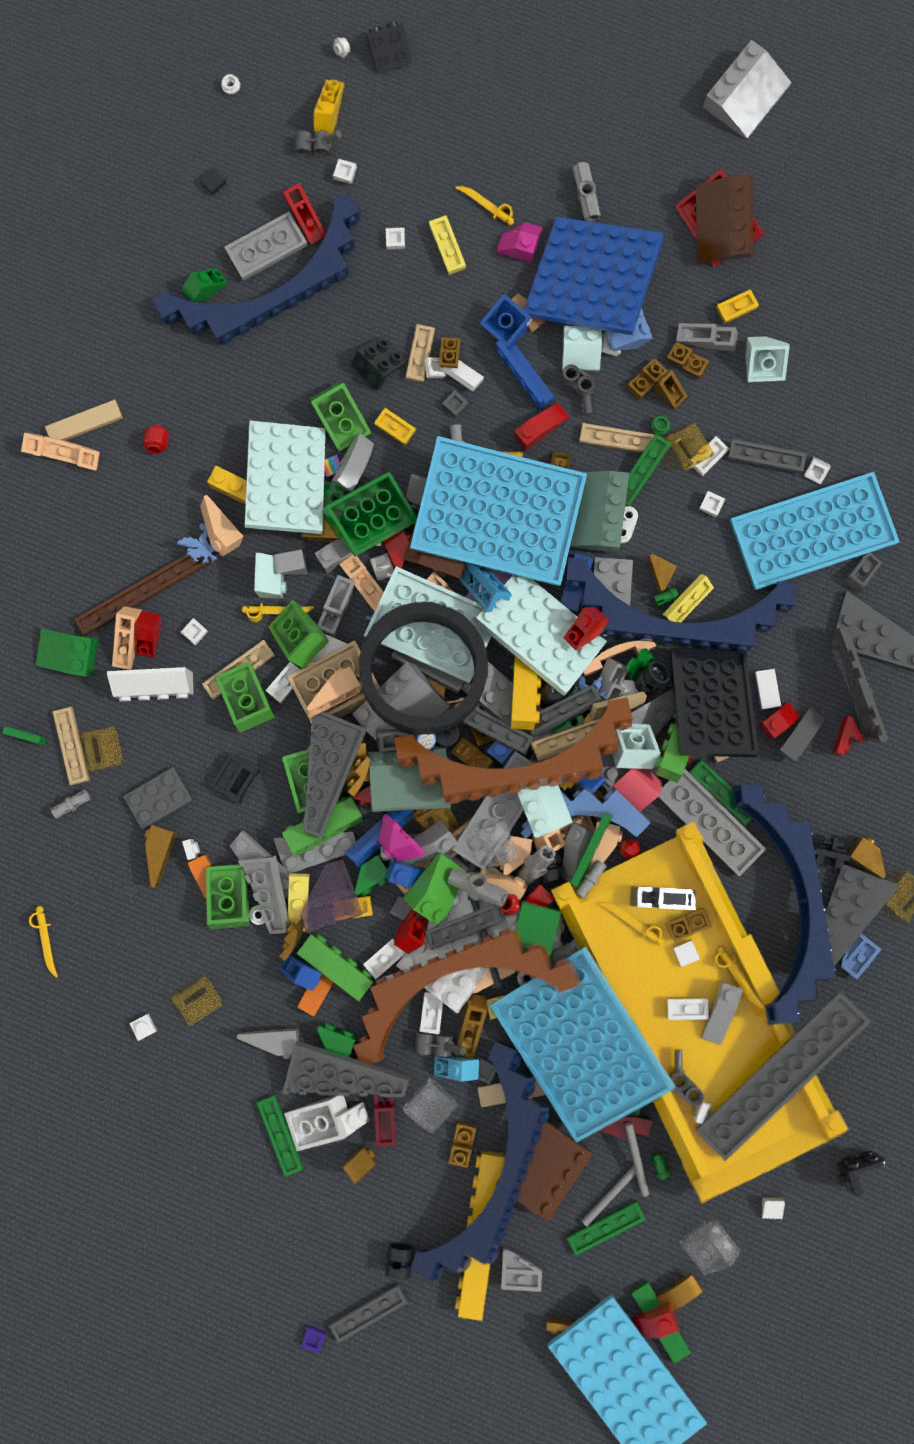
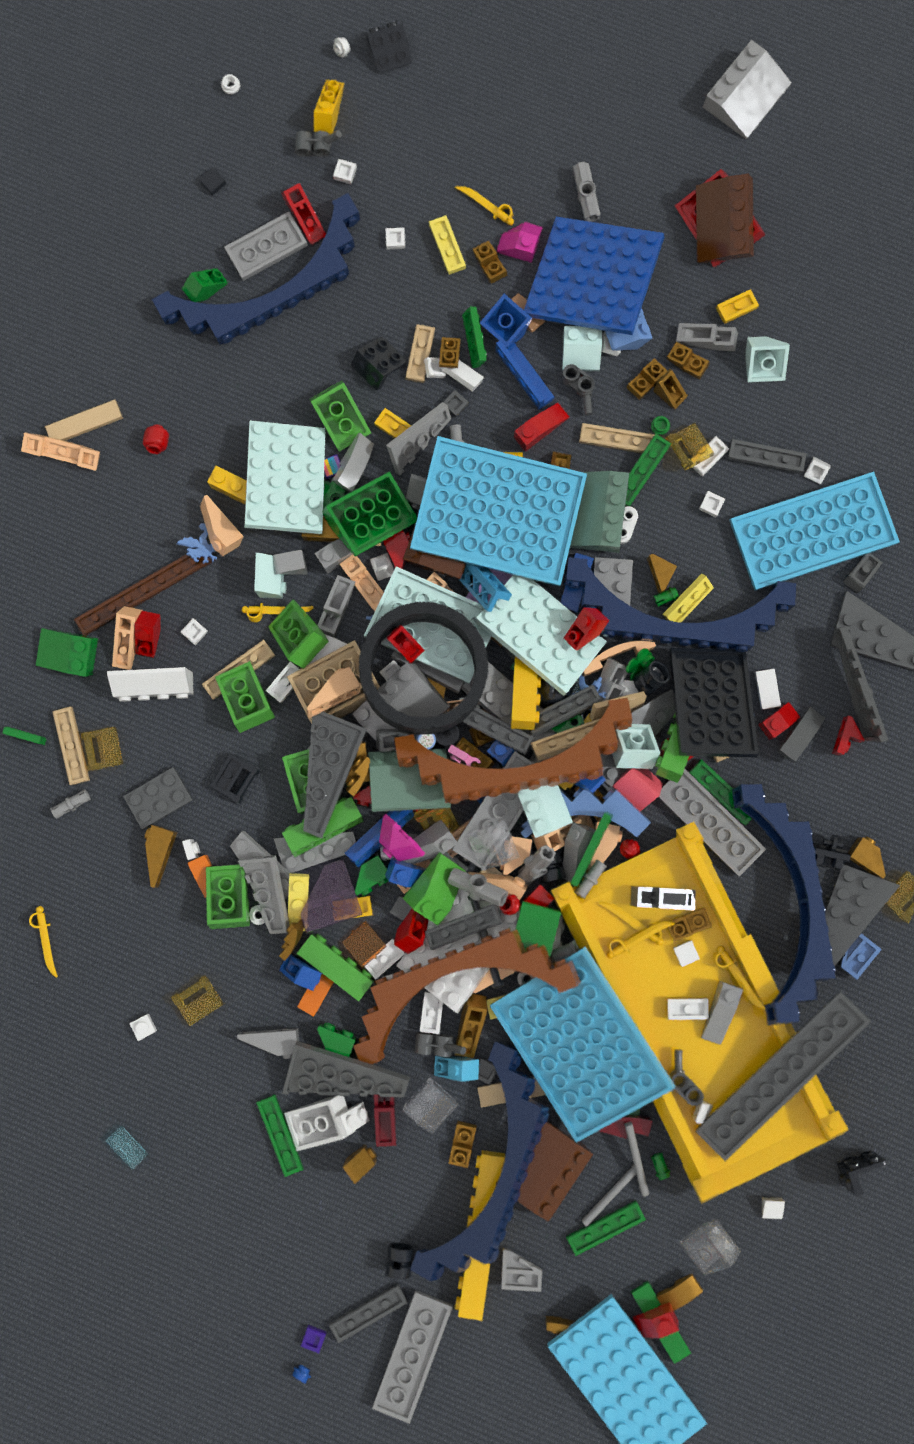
(126, 1147): none -> clear light blue plate
(301, 1373): none -> blue plate
(364, 944): none -> clear orange piece
(390, 670): none -> white plate
(405, 643): none -> red slope
(406, 445): none -> light grey wing
(412, 1356): none -> light grey plate
(459, 755): none -> bright pink plate
(474, 337): none -> green plate
(489, 262): none -> pearl gold slope
(625, 946): none -> yellow sword

